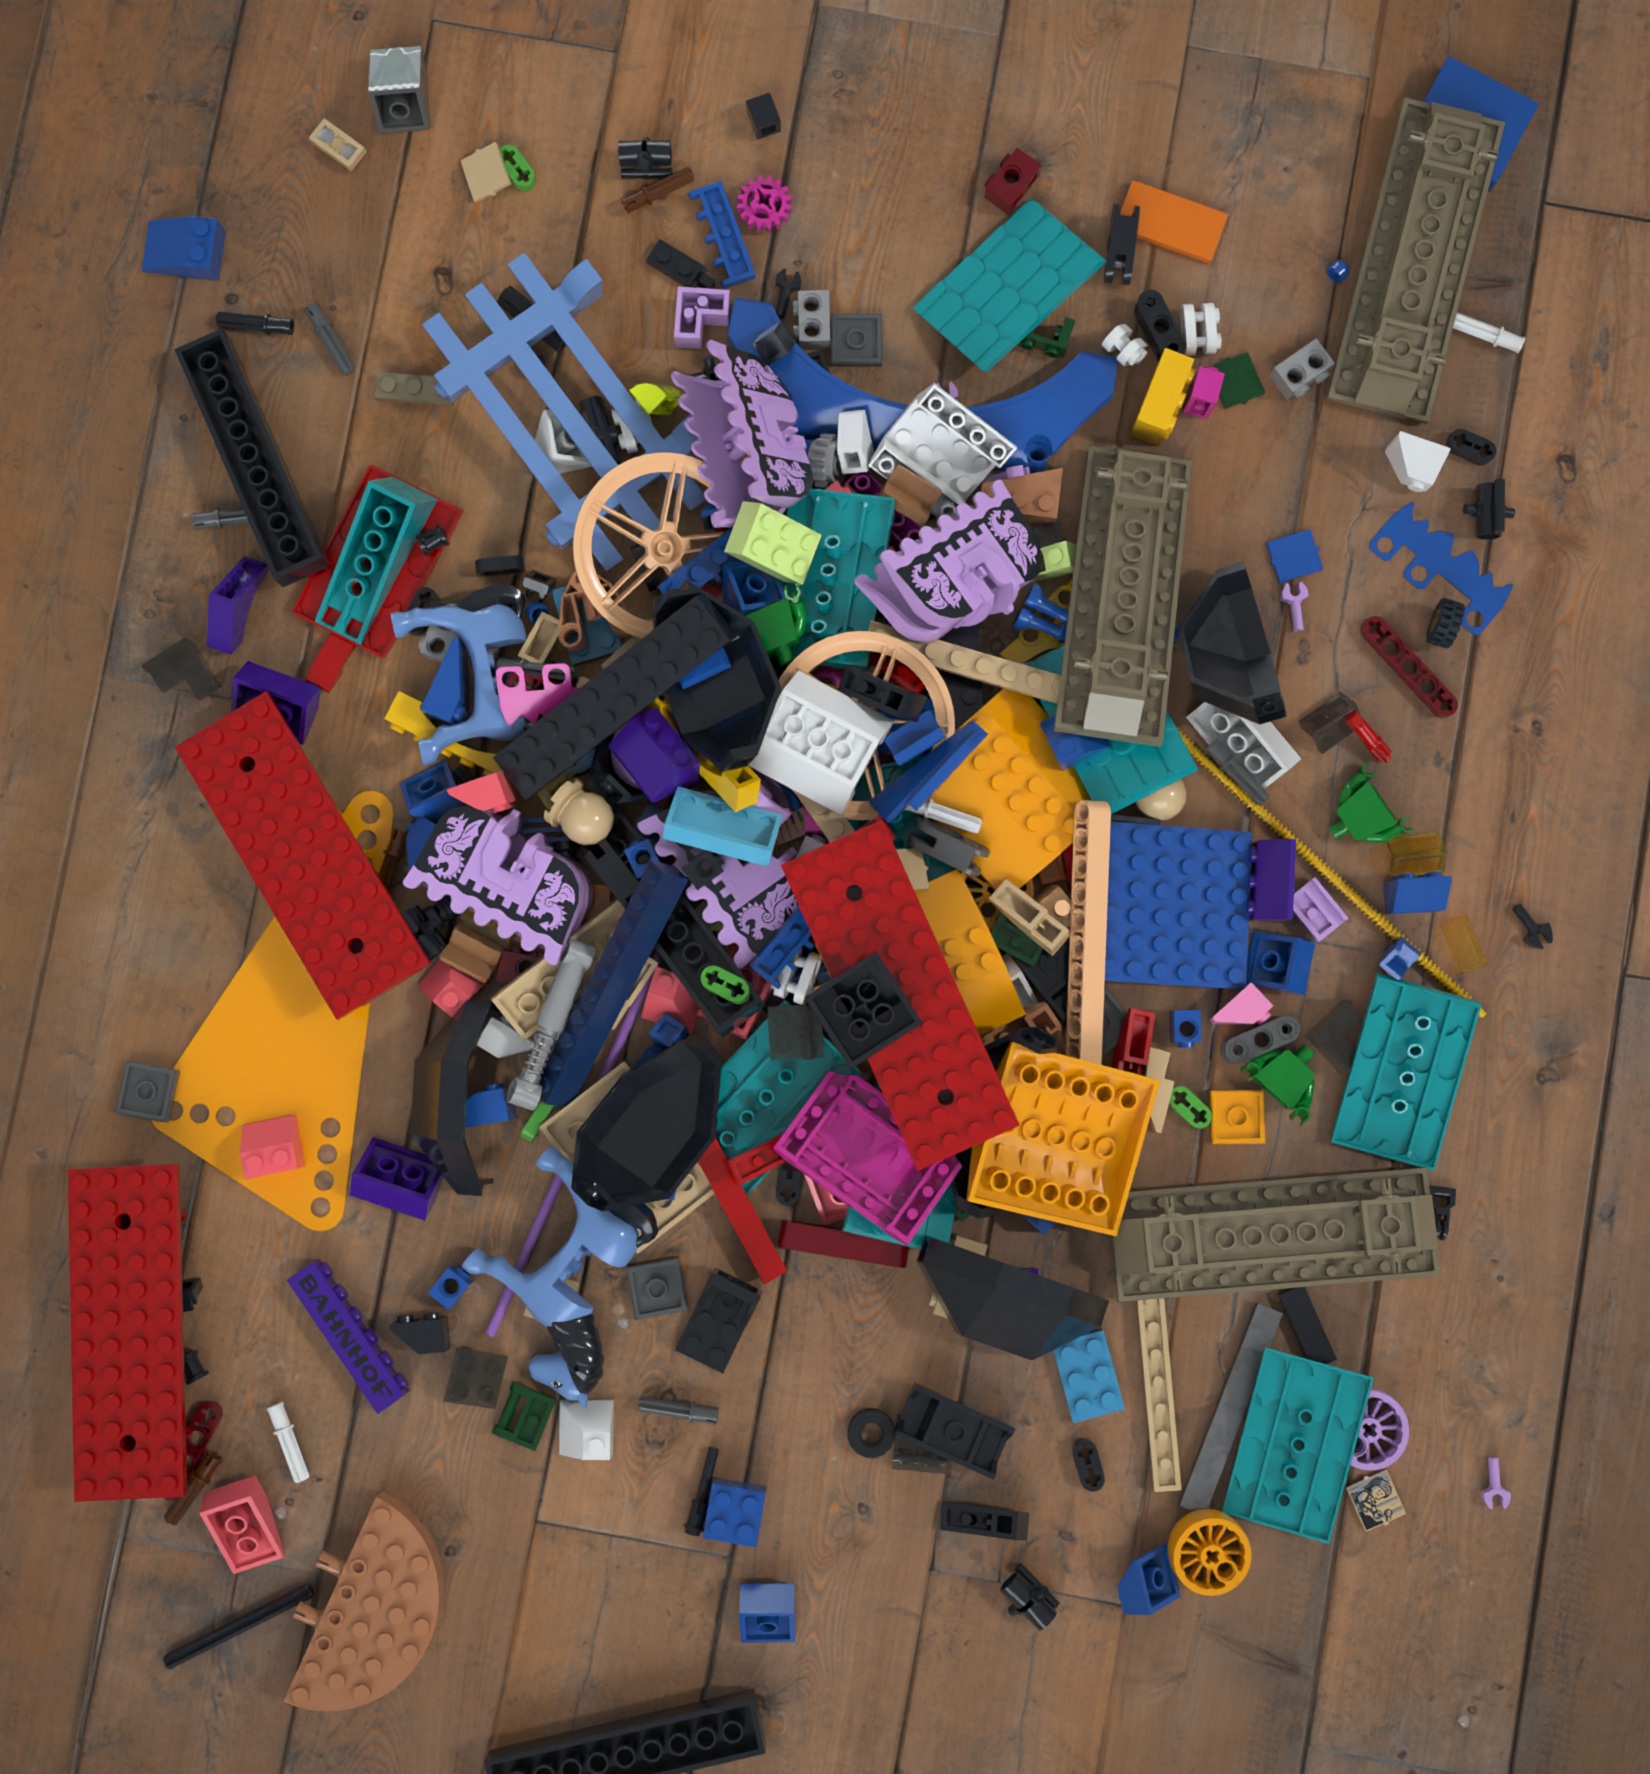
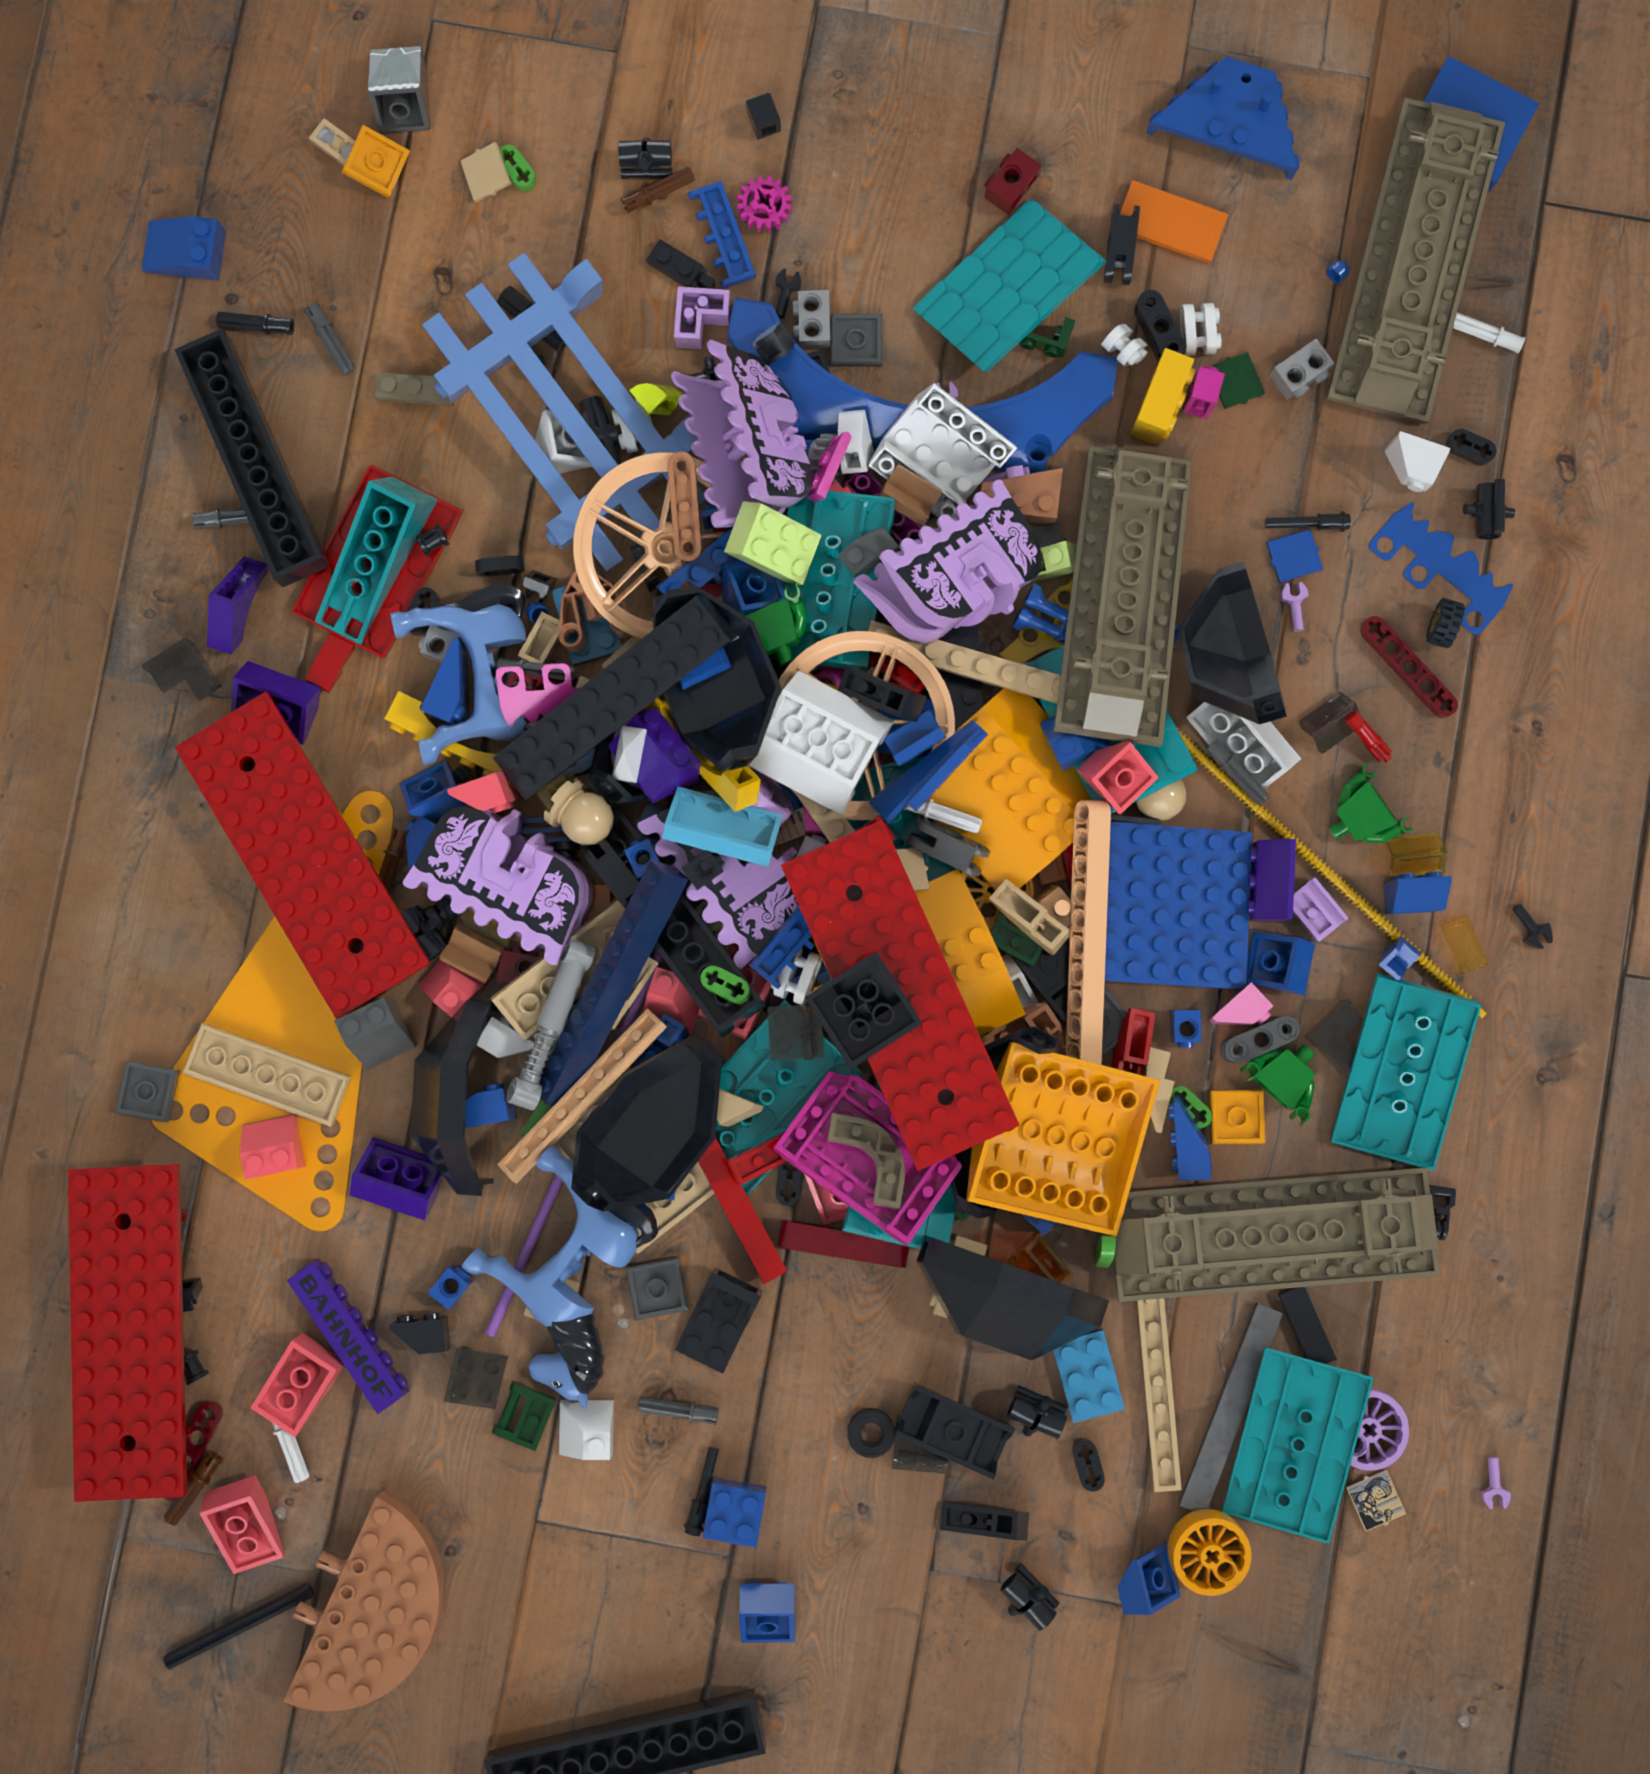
(267, 1074): none -> tan tile
(298, 1384): none -> coral slope
(375, 161): none -> light orange tile
(375, 1032): none -> dark grey slope
(582, 1095): none -> light nougat tile
(629, 754): none -> white slope
(684, 506): none -> nougat plate
(734, 1108): none -> tan slope
(829, 464): none -> dark pink hinge
(864, 552): none -> dark grey slope
(882, 1150): none -> dark tan plate
(1037, 1413): none -> black pin
(1041, 1259): none -> clear orange slope
(1104, 1251): none -> bright green beam
(1118, 774): none -> coral slope
(1193, 1150): none -> blue slope
(1235, 111): none -> blue piece
(1321, 522): none -> black pin

